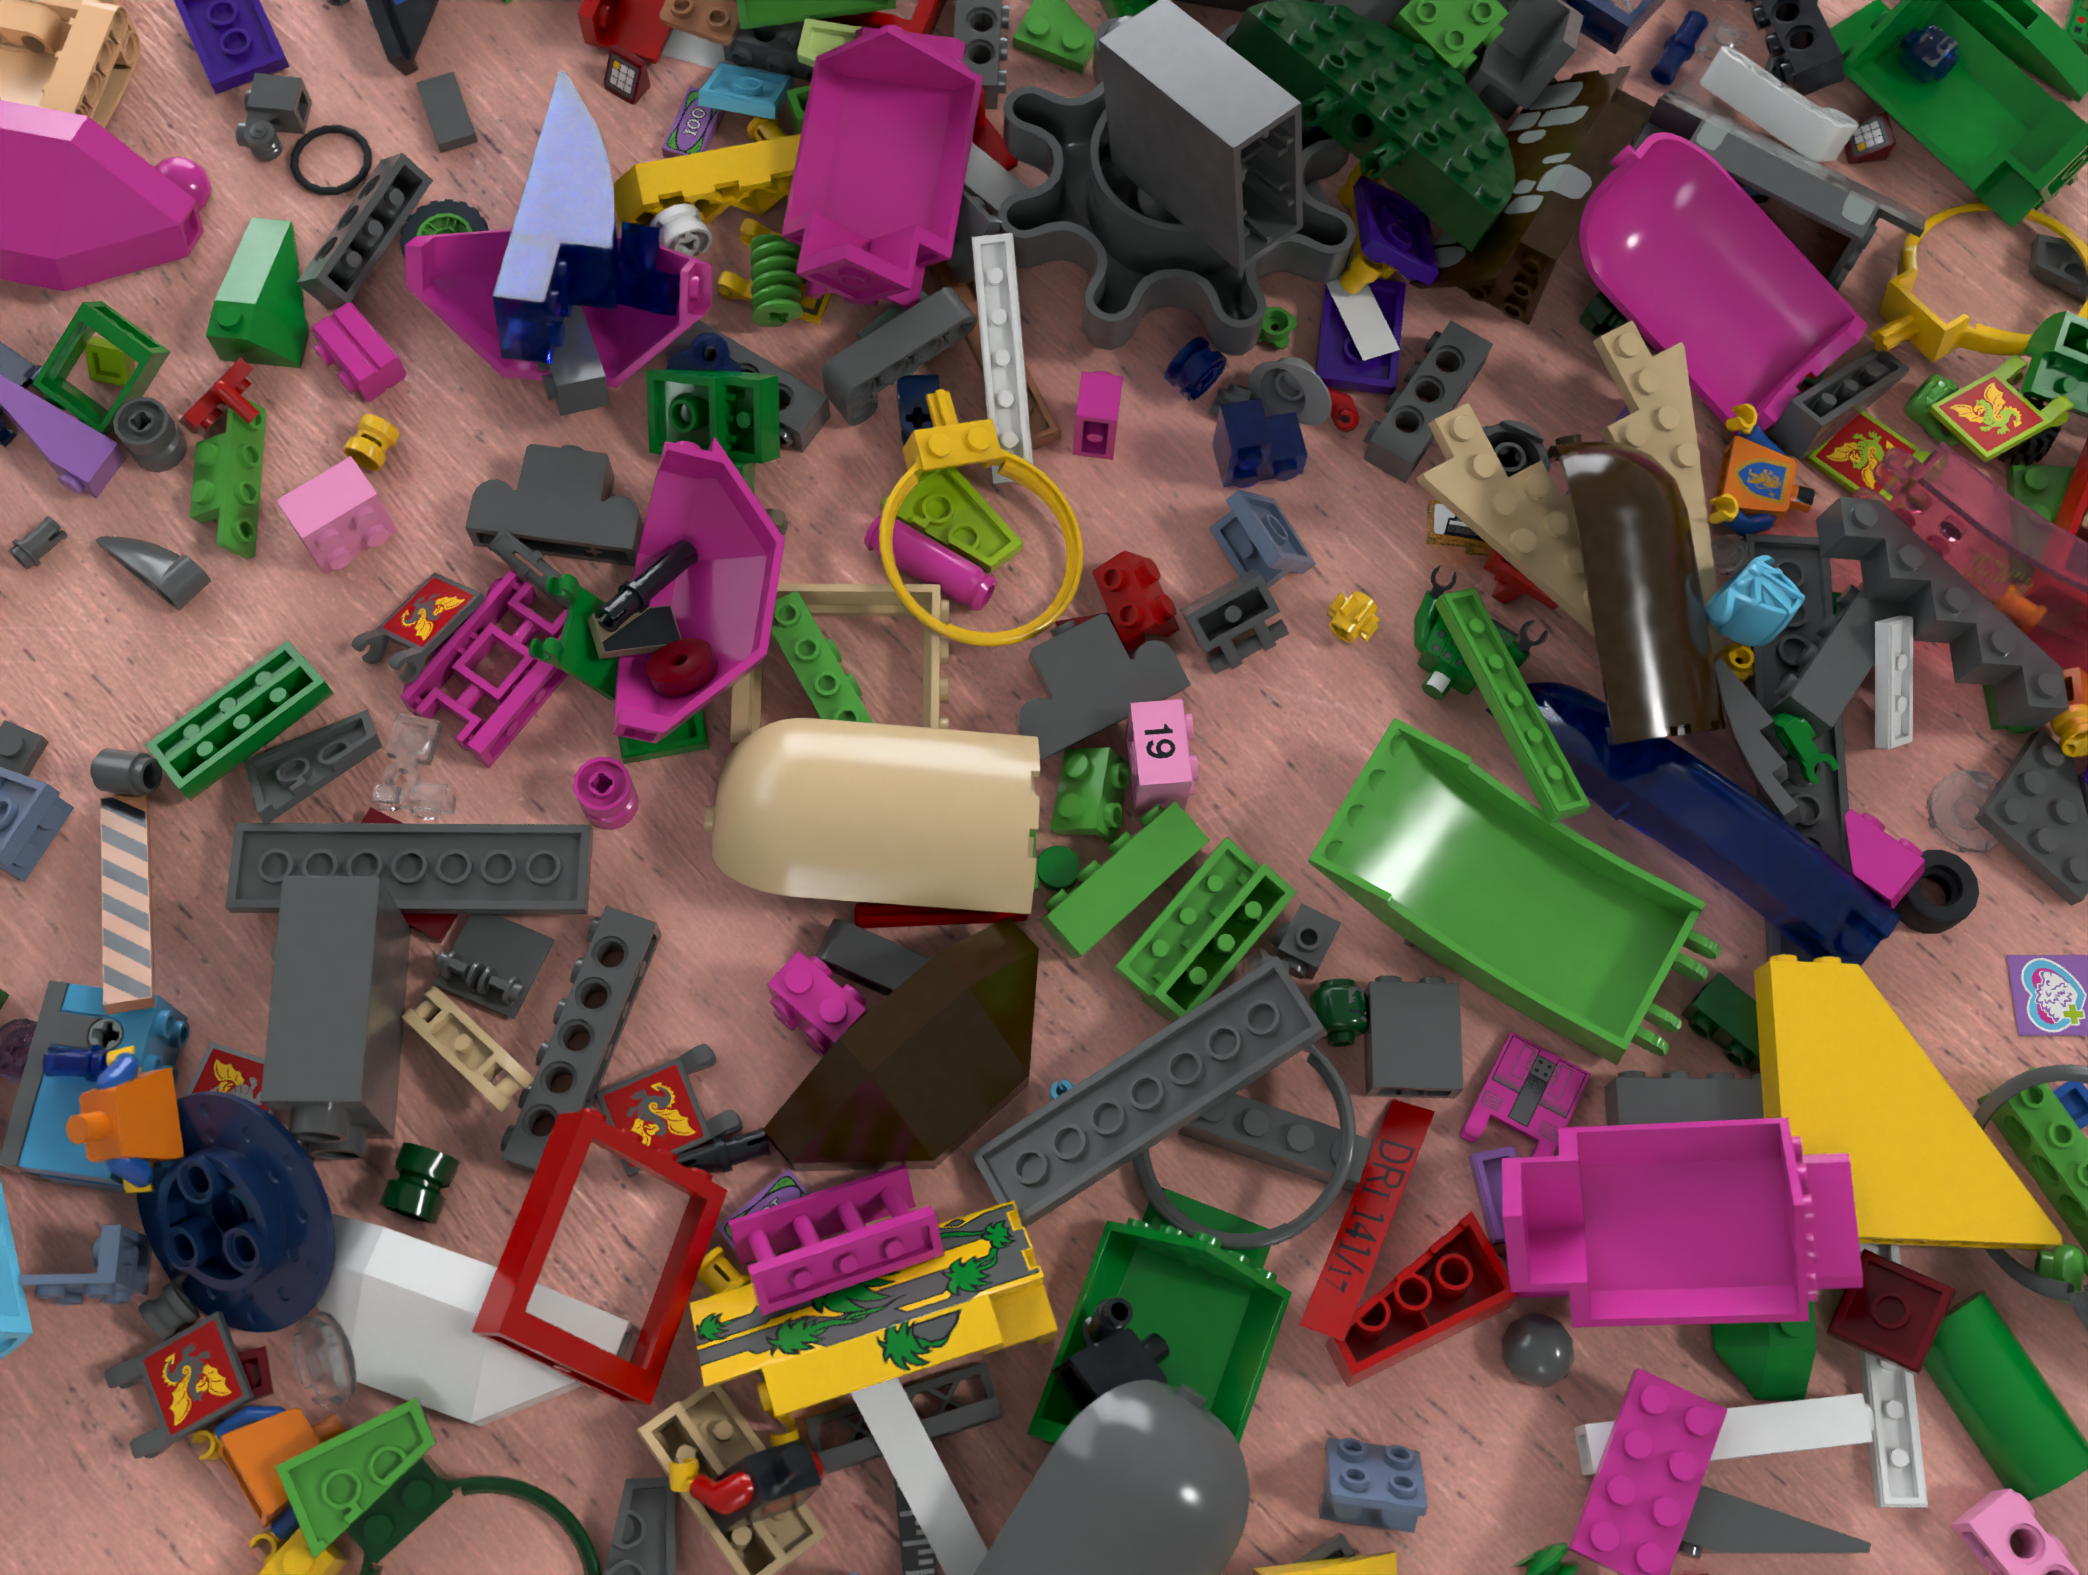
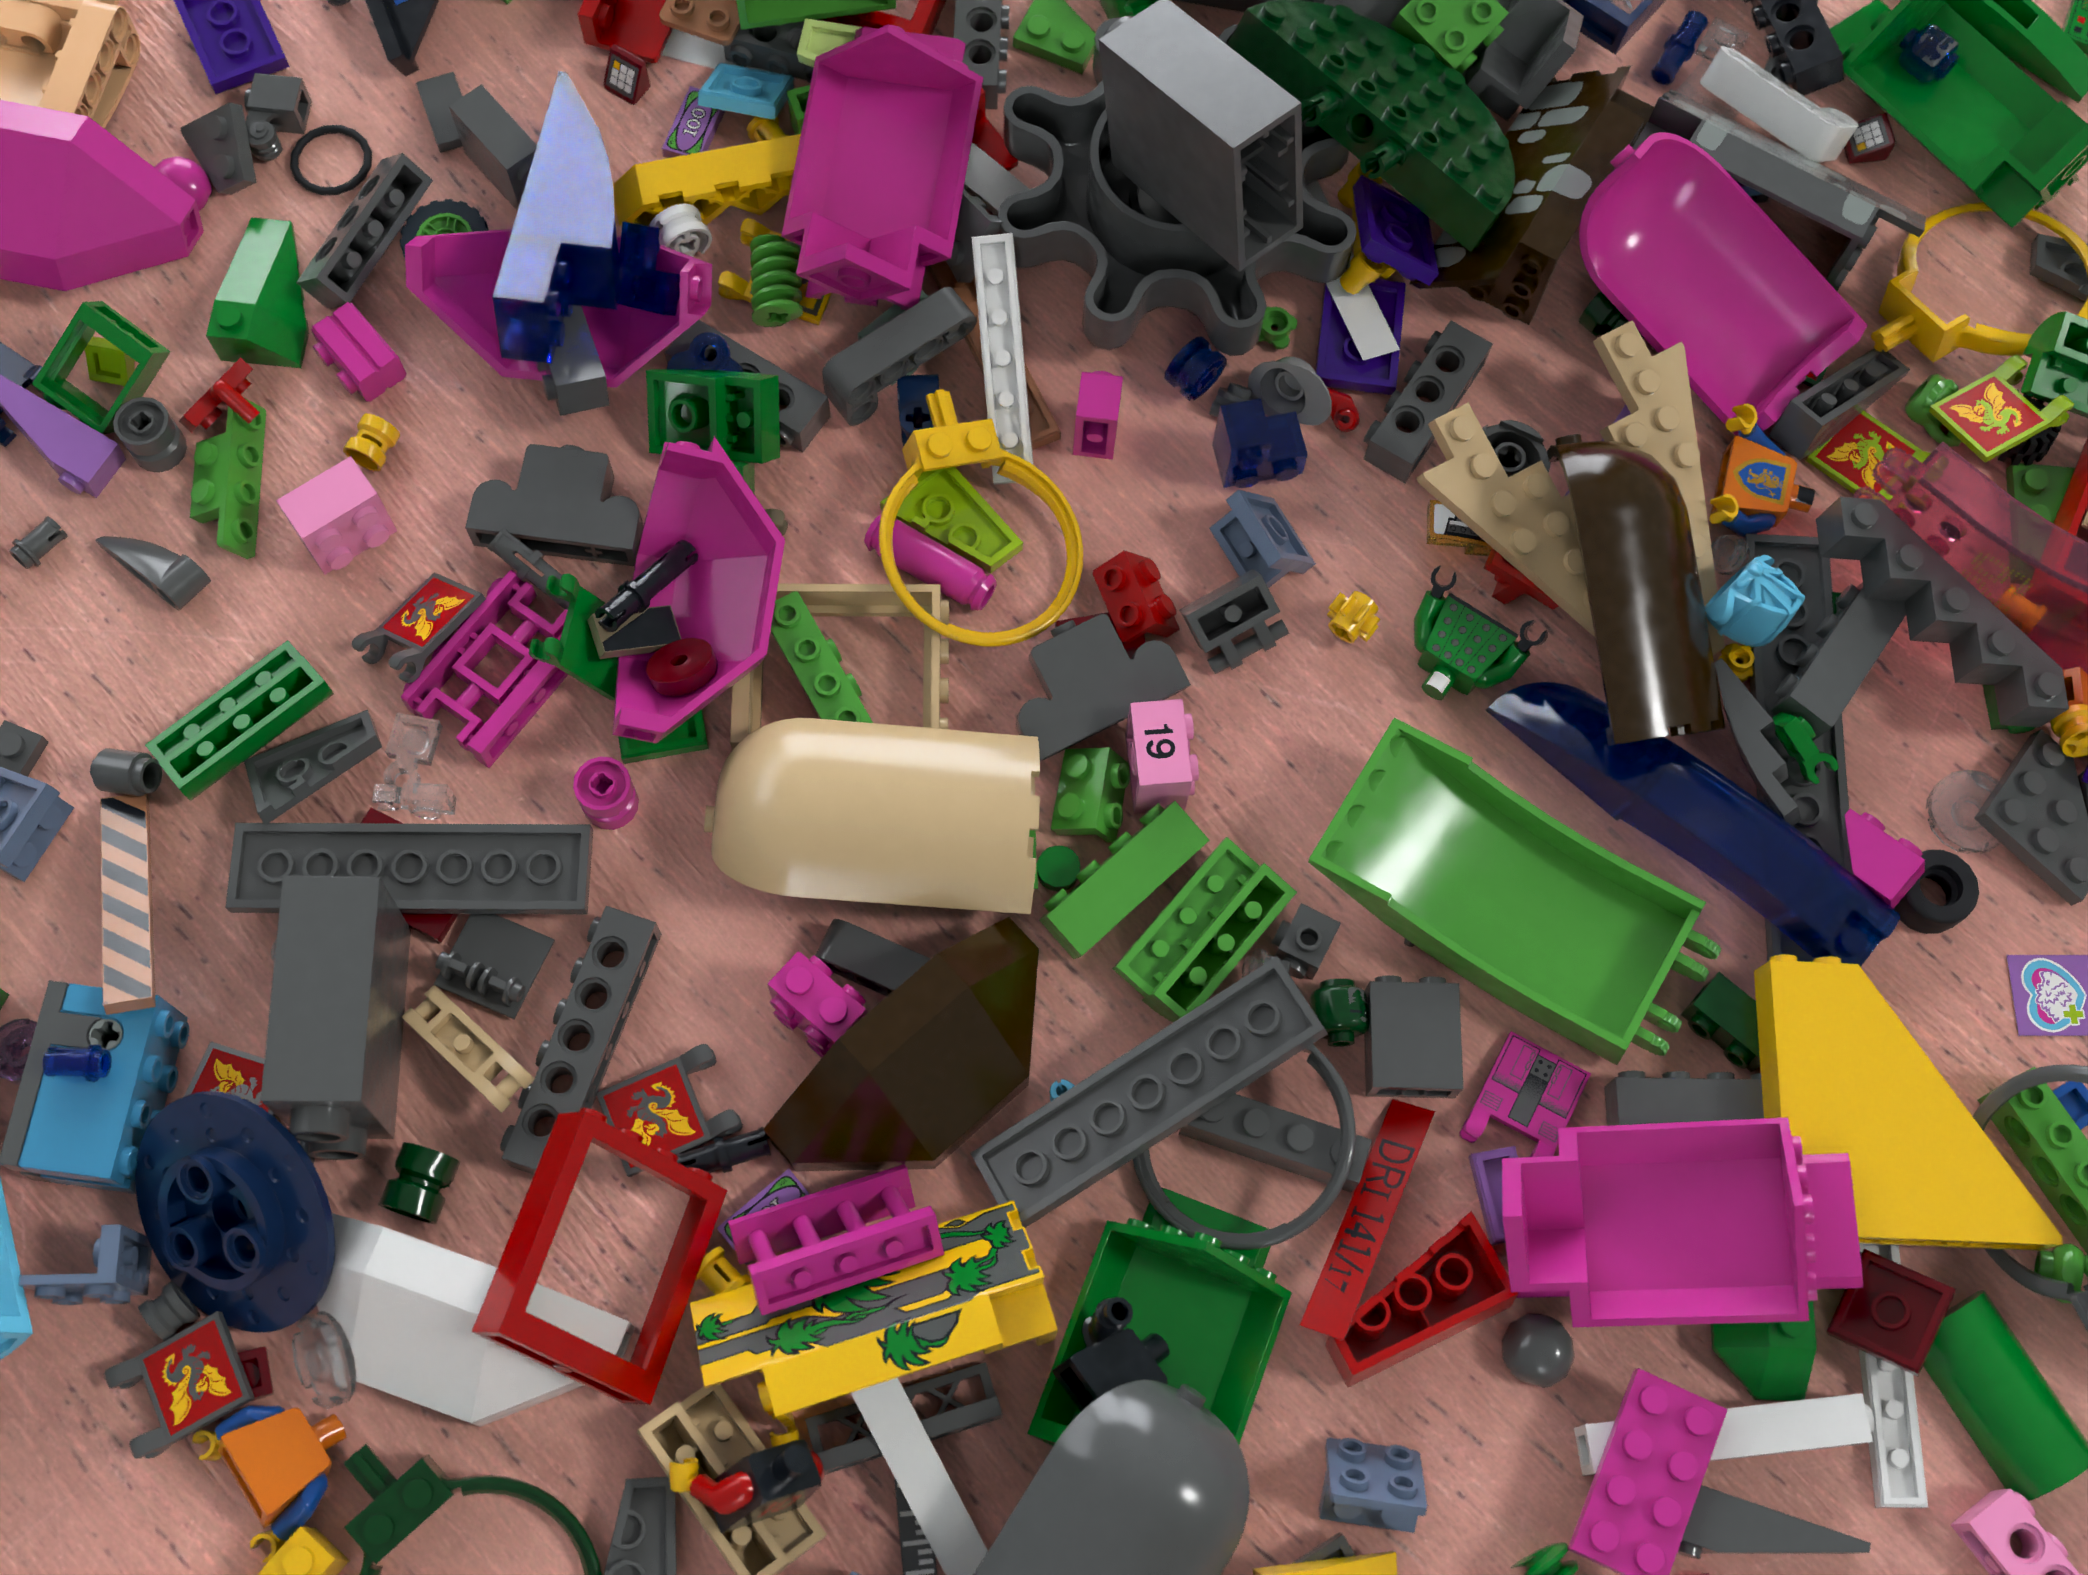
(129, 1120): orange torso -> none
(222, 148): none -> dark grey wing
(352, 1471): bright green wing -> none
(494, 142): none -> dark grey brick
(893, 915): red axle -> none
(1512, 705): bright green tile -> none
(1893, 682): white tile -> none

